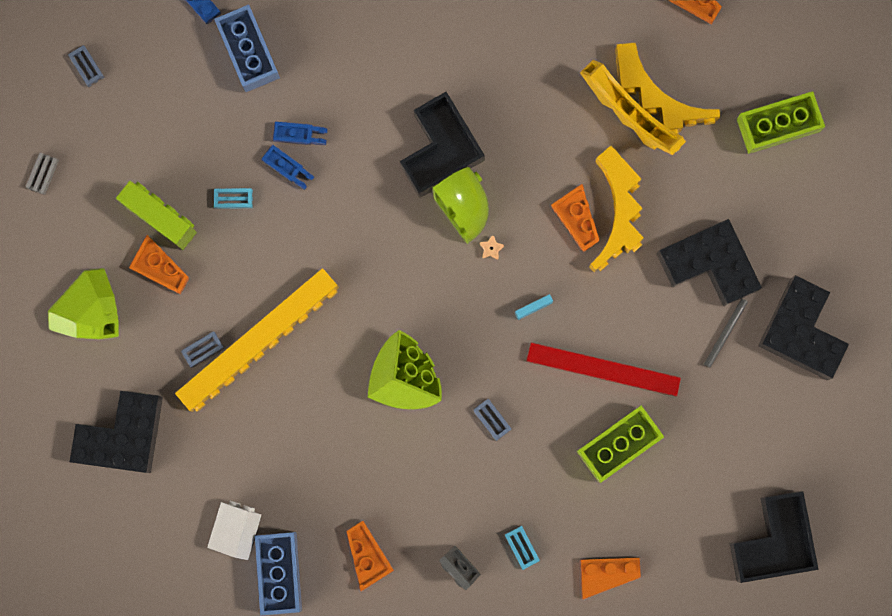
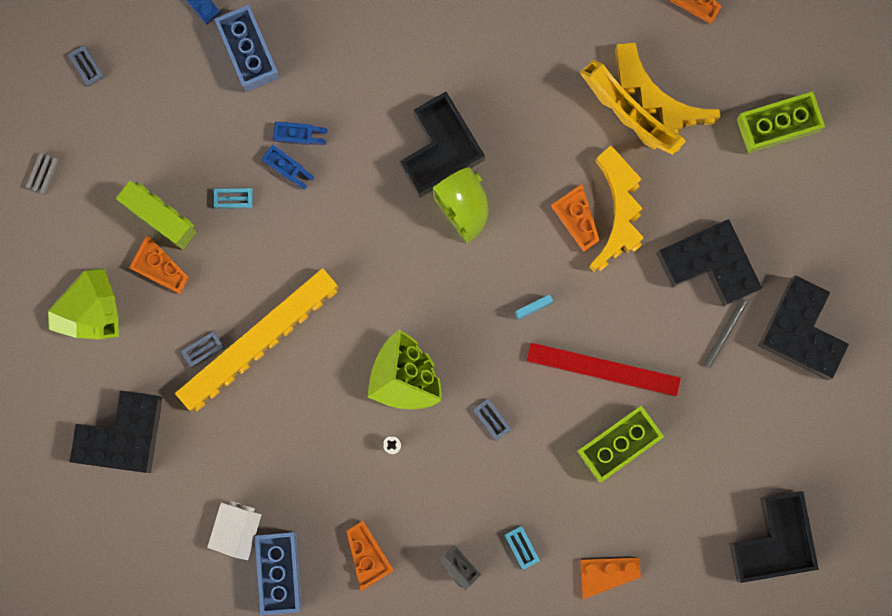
(386, 445): none -> white bush
(491, 253): light nougat plate -> none

